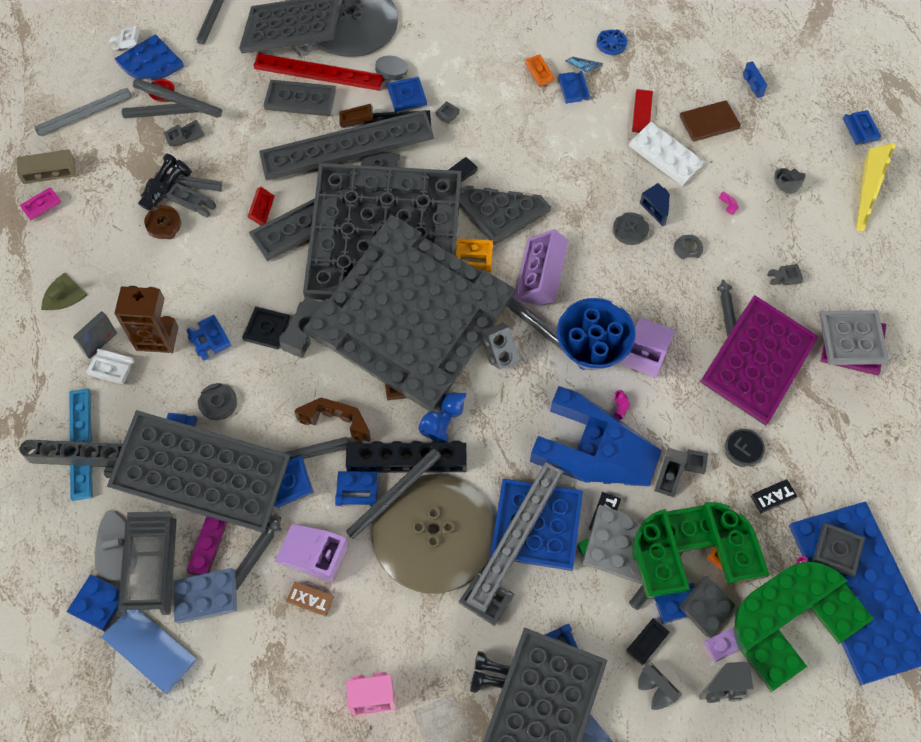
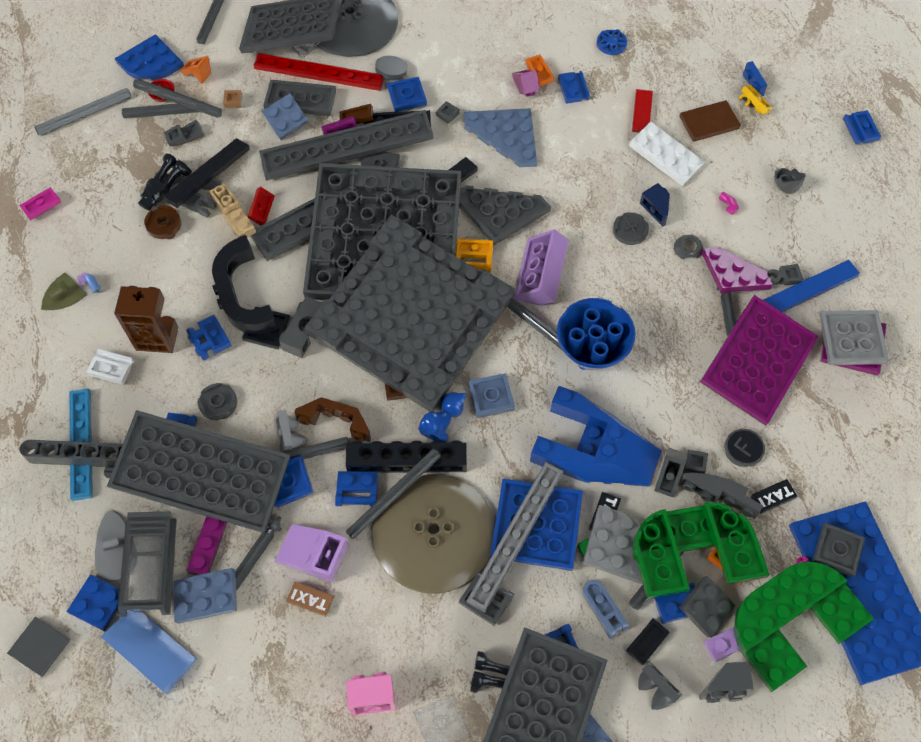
(38, 646): none -> dark grey tile
(46, 166): dark tan brick -> none
(90, 280): none -> medium blue arm
(95, 334): dark grey tile -> none
(127, 38): white plate -> none
(198, 67): none -> orange slope
(206, 173): none -> black tile
(226, 261): none -> black arch
(231, 211): none -> tan slope
(232, 98): none -> medium nougat plate
(283, 426): none -> light grey tile
(285, 116): none -> sand blue plate
(339, 125): none -> magenta plate
(491, 395): none -> sand blue plate
(503, 344): dark grey brick -> none
(507, 131): none -> sand blue plate
(526, 82): none -> magenta slope
(583, 64): sticker -> none
(604, 608): none -> sand blue plate
(622, 402): dark pink arm -> none
(649, 347): lavender slope -> none
(713, 487): none -> dark grey slope
(734, 273): none -> plate
(756, 99): none -> yellow plate
(813, 286): none -> blue tile
(872, 178): light yellow wedge -> none

